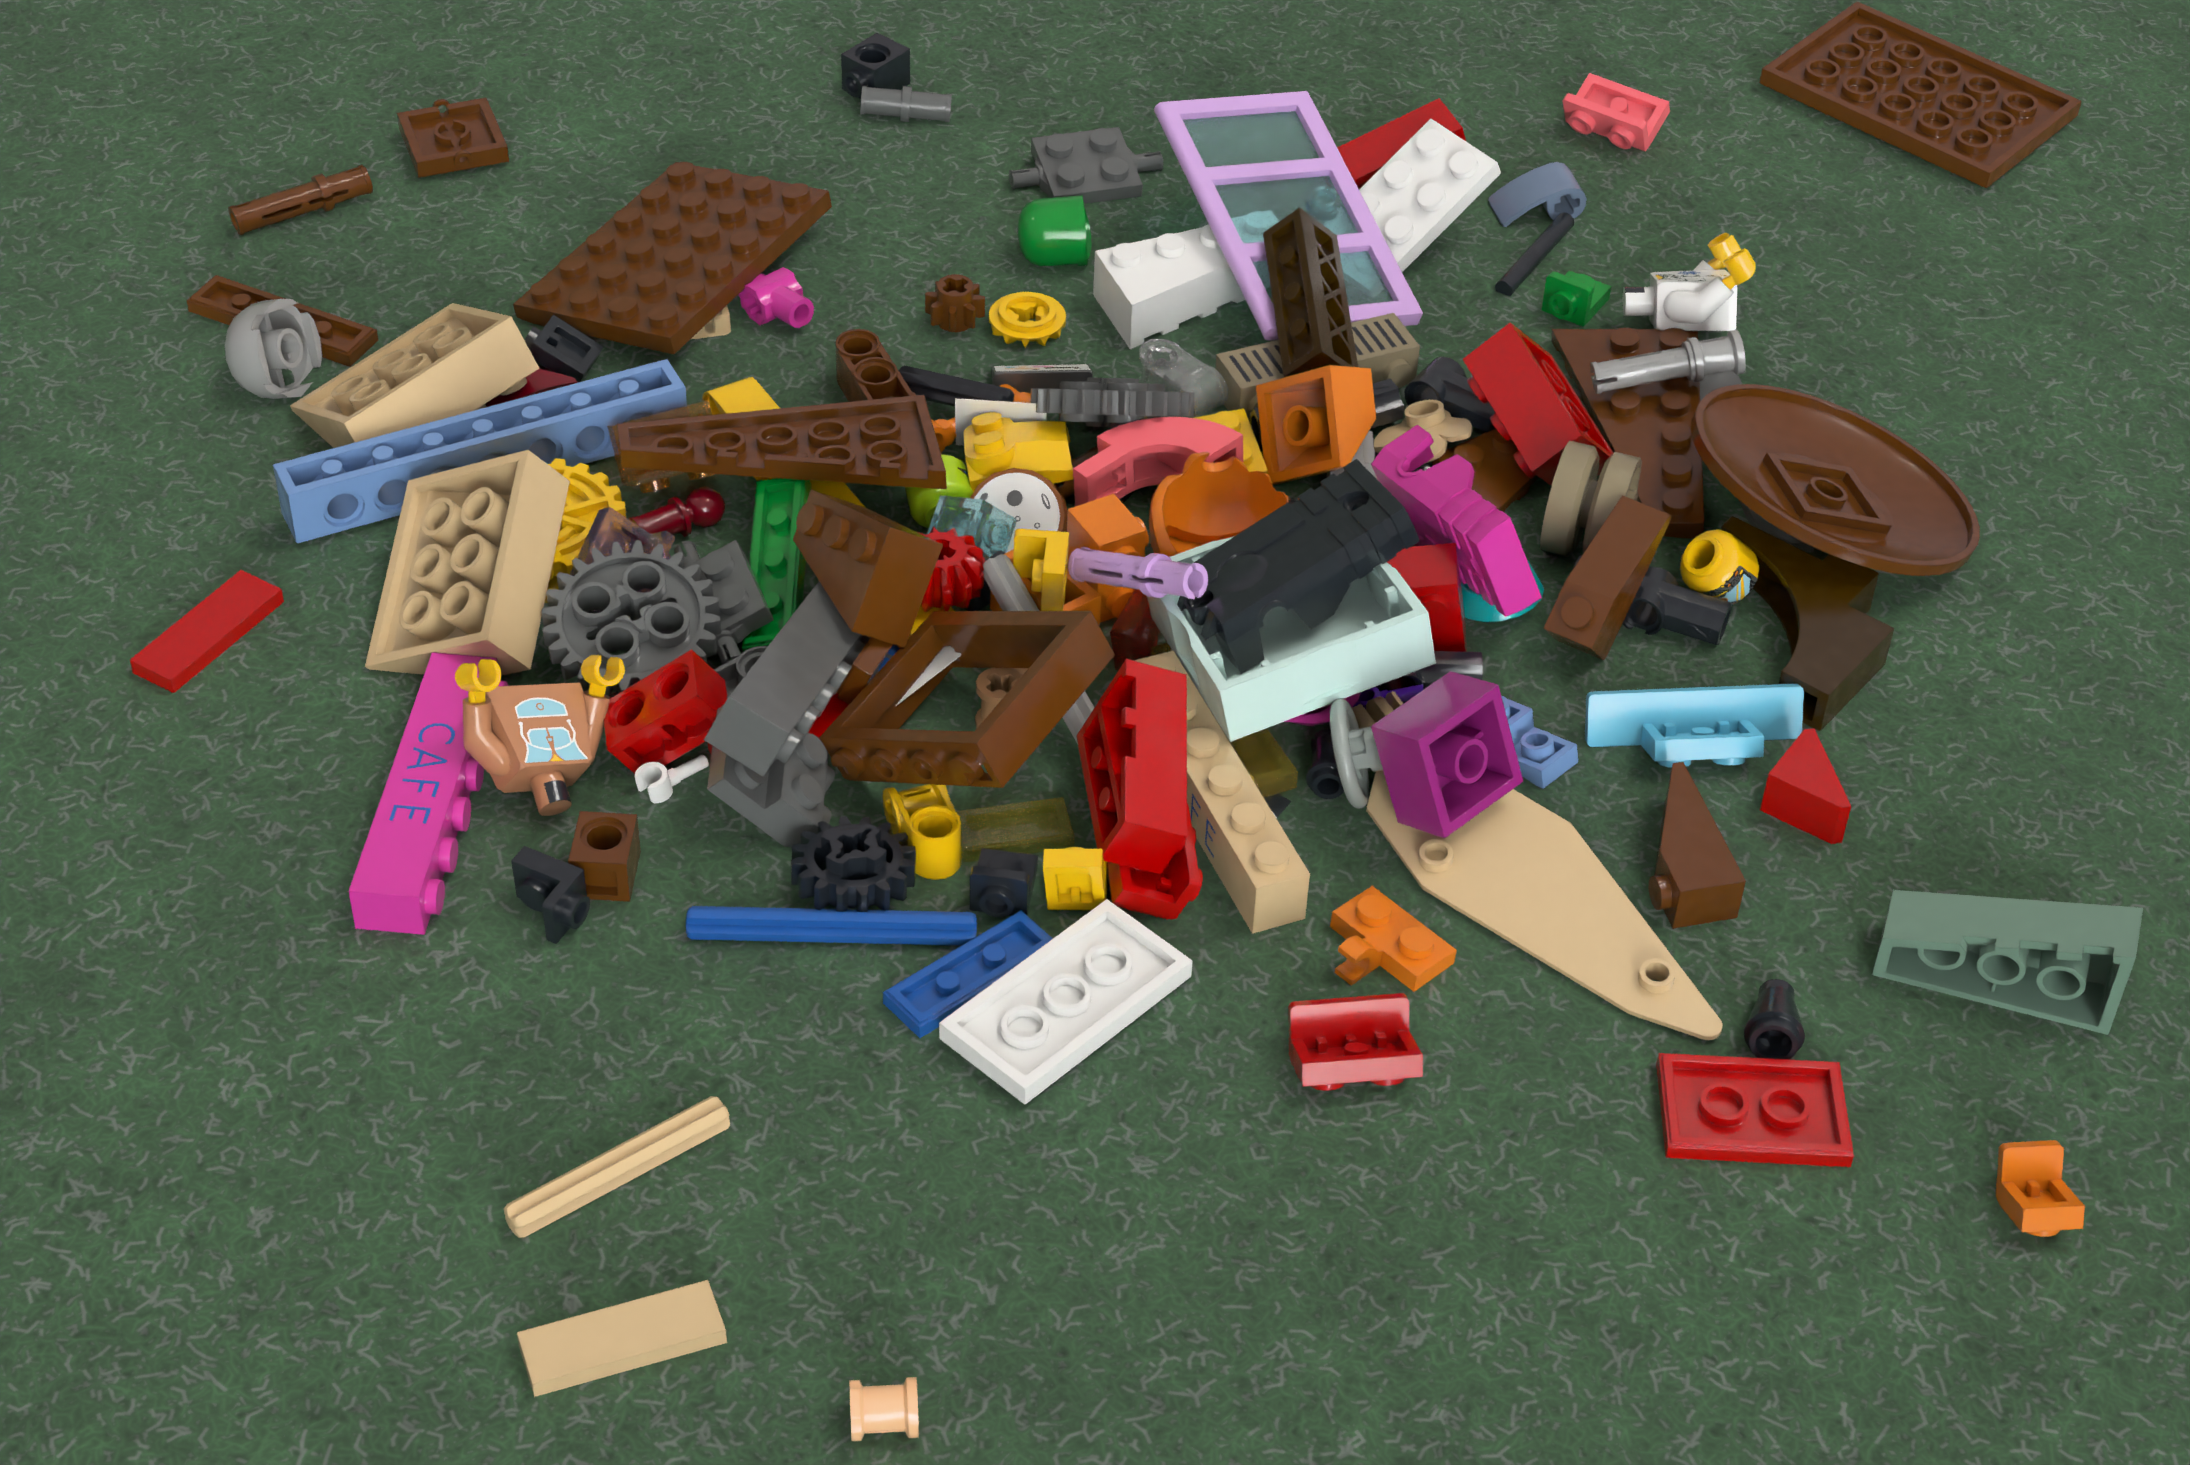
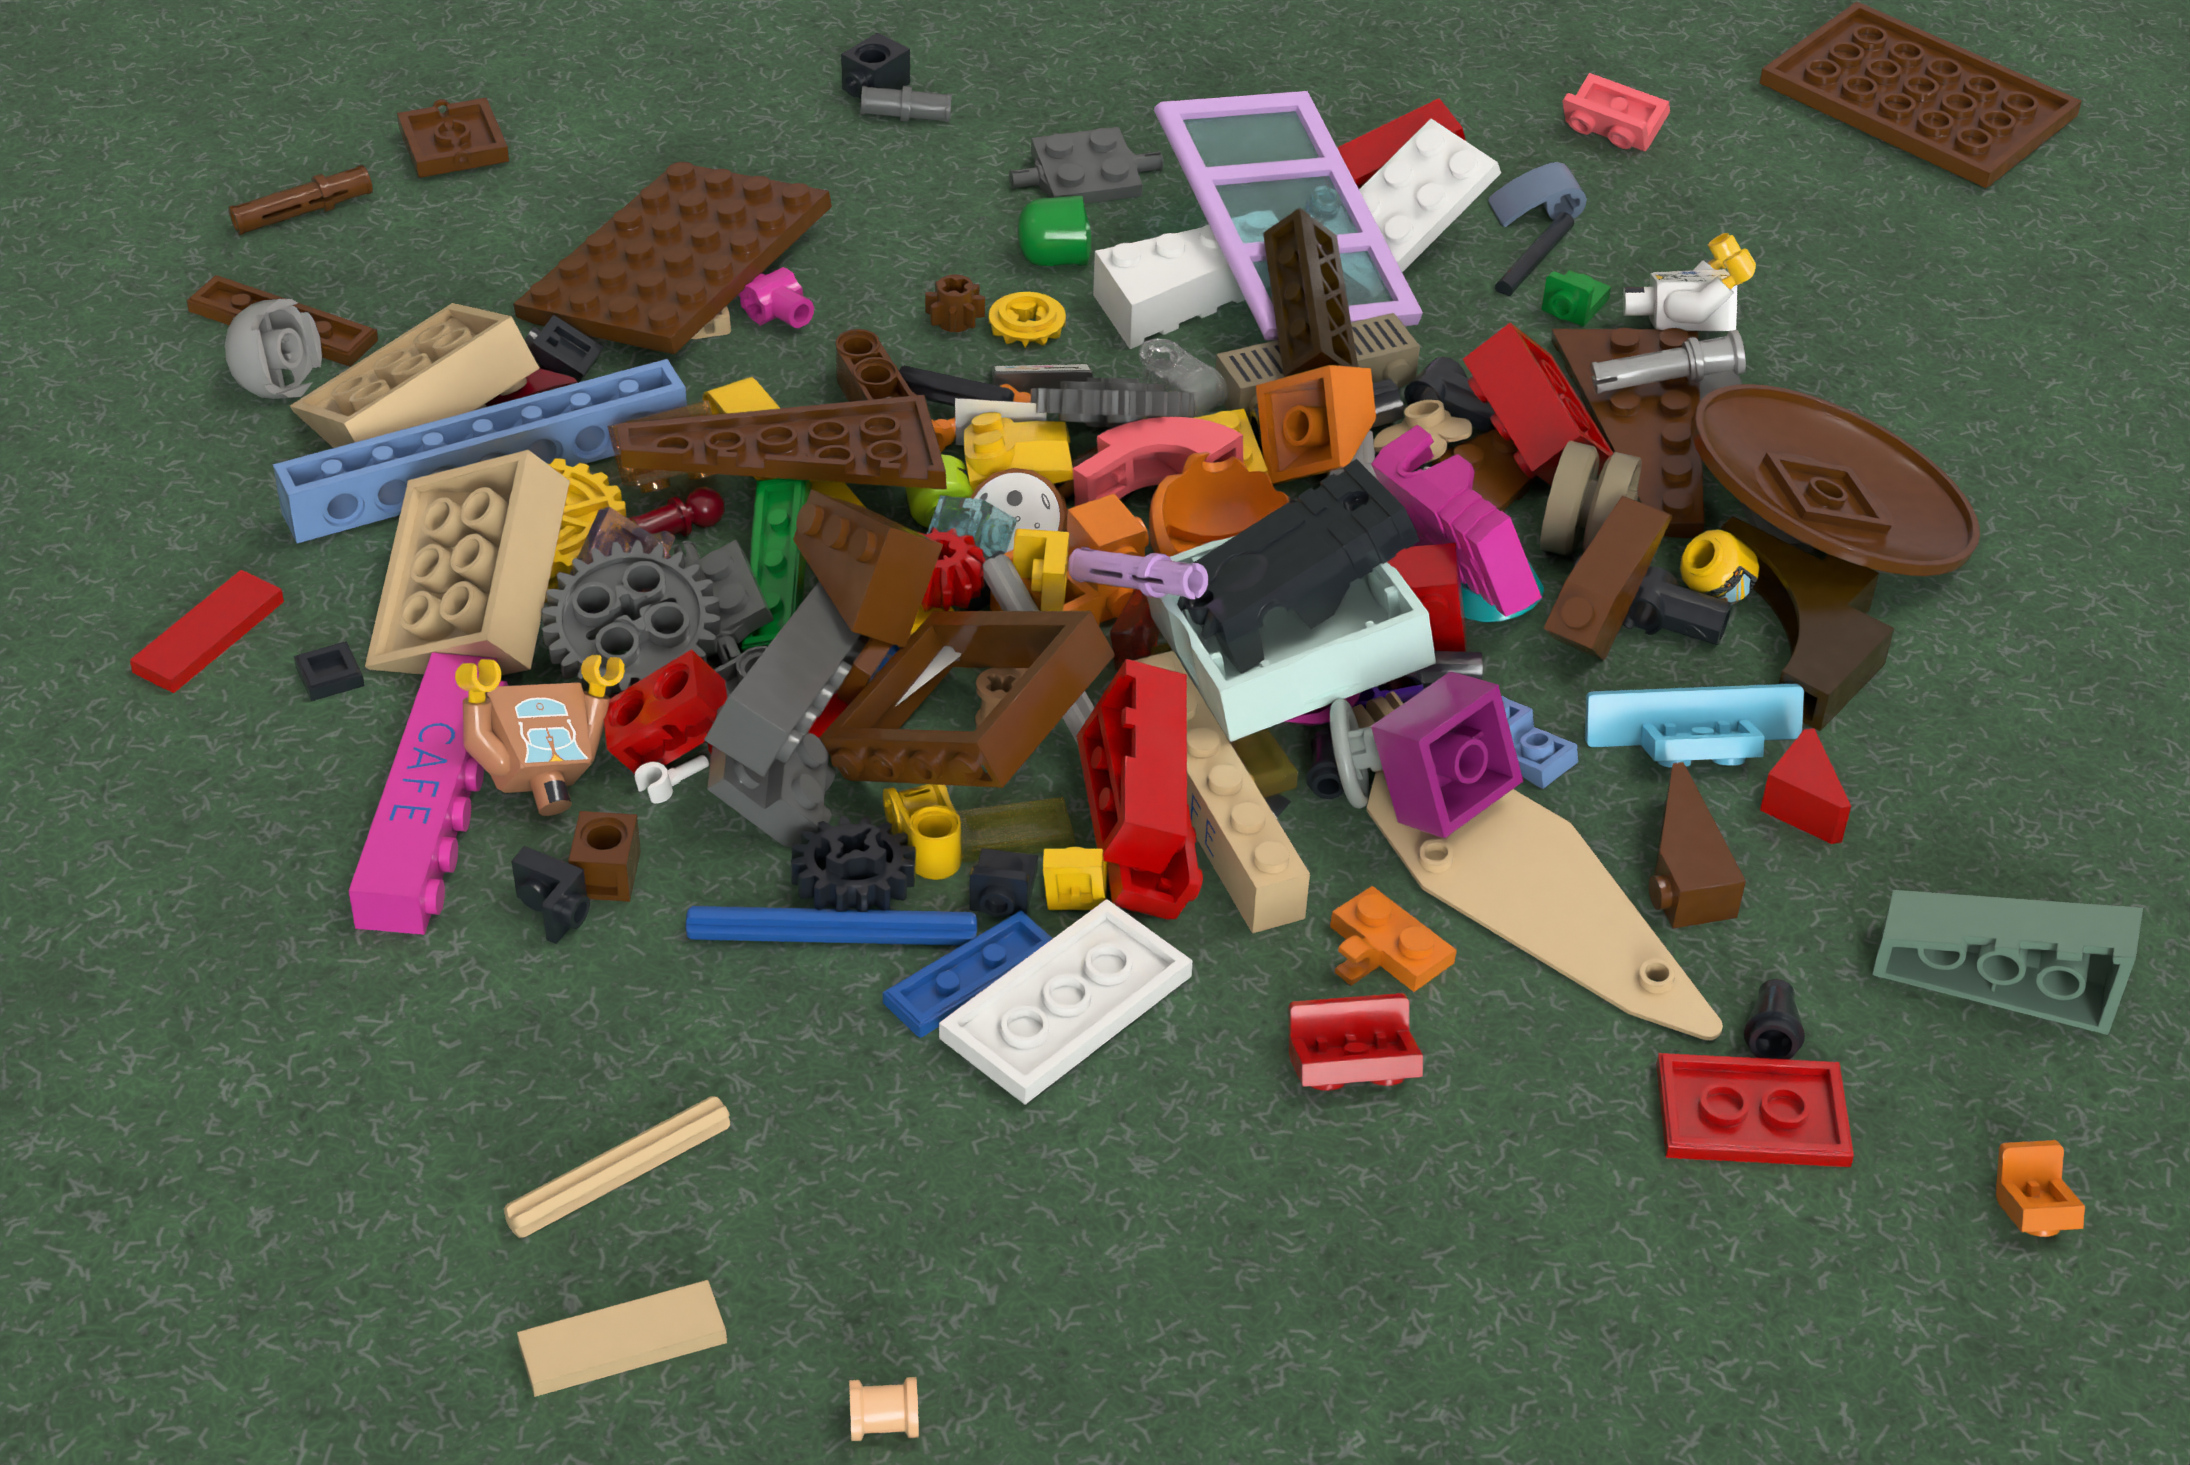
(329, 671): none -> black tile

